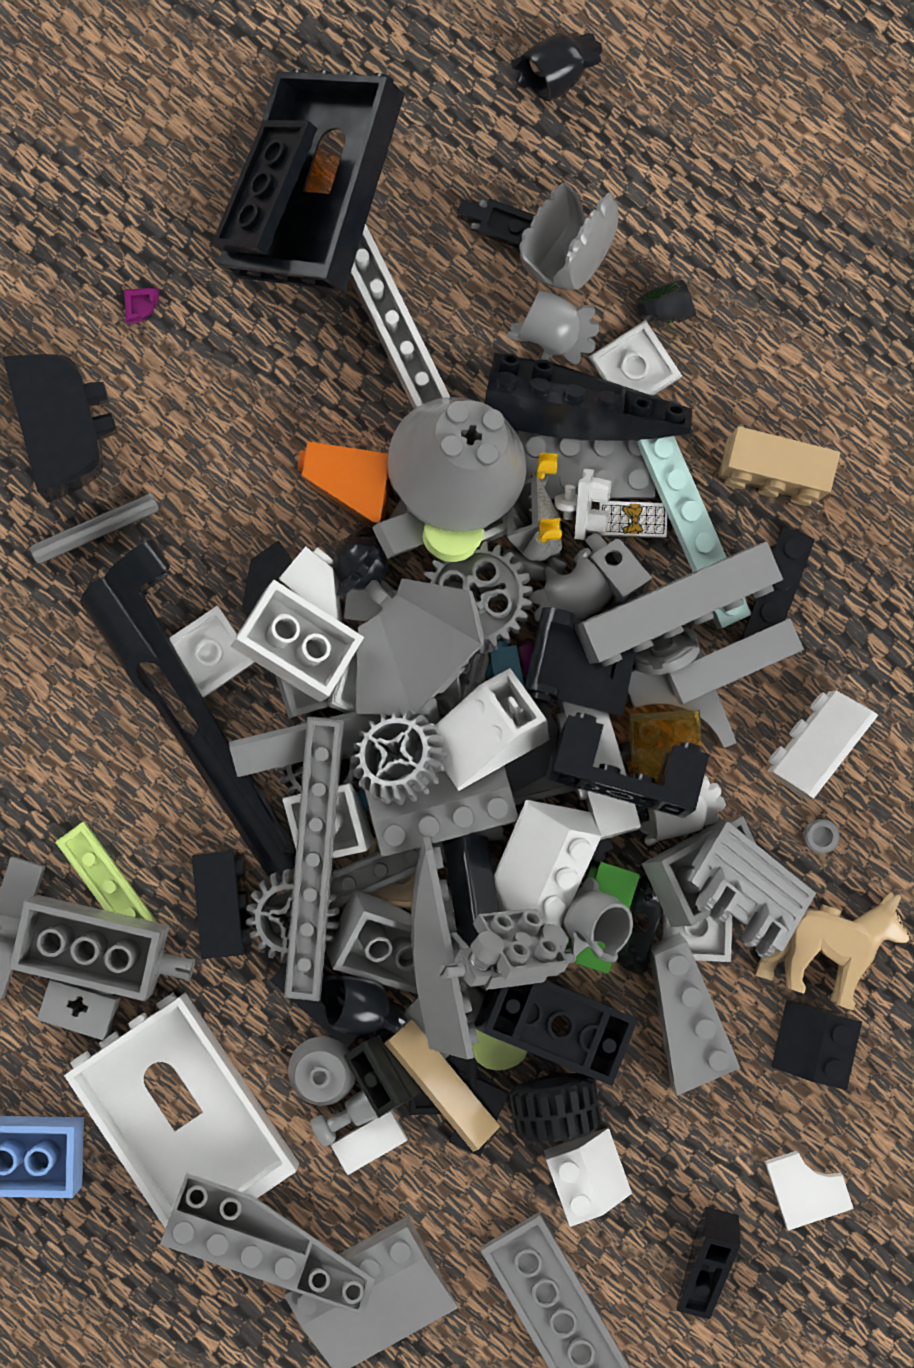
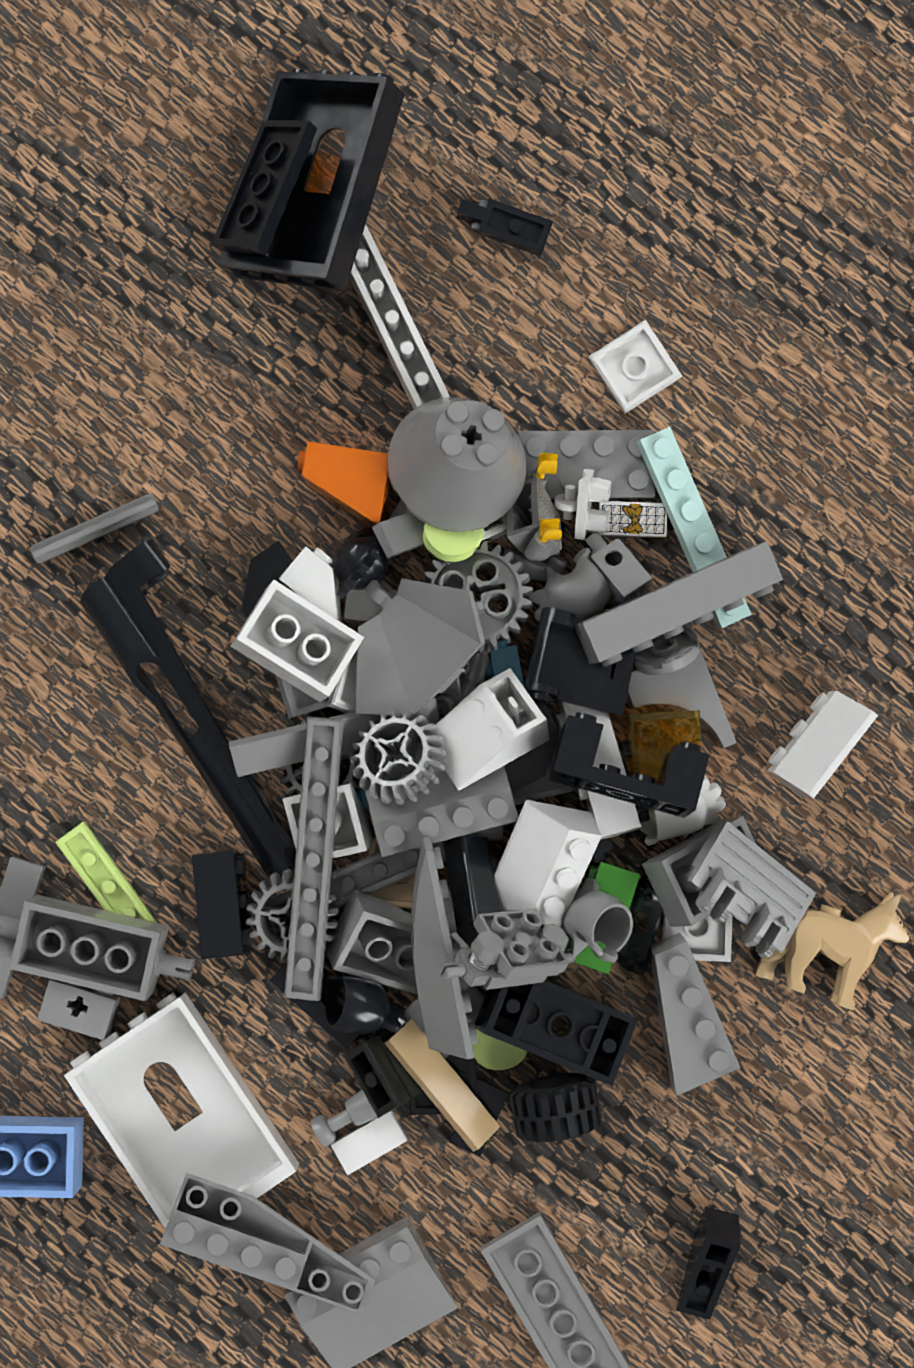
(59, 421): black hips -> none
(139, 304): magenta tile -> none
(207, 651): white tile -> none
(321, 1071): light grey cone -> none
(525, 652): magenta tile -> none
(551, 246): light grey animal -> none
(557, 327): light grey piece -> none
(561, 62): black piece -> none
(576, 405): black wedge -> none
(588, 1176): white slope -> none
(667, 303): black rock -> none
(735, 661): light grey tile -> none
(778, 466): tan brick -> none
(791, 558): black plate -> none
(805, 1193): white tile -> none
(817, 1044): black slope -> none
(821, 836): light grey tile -> none

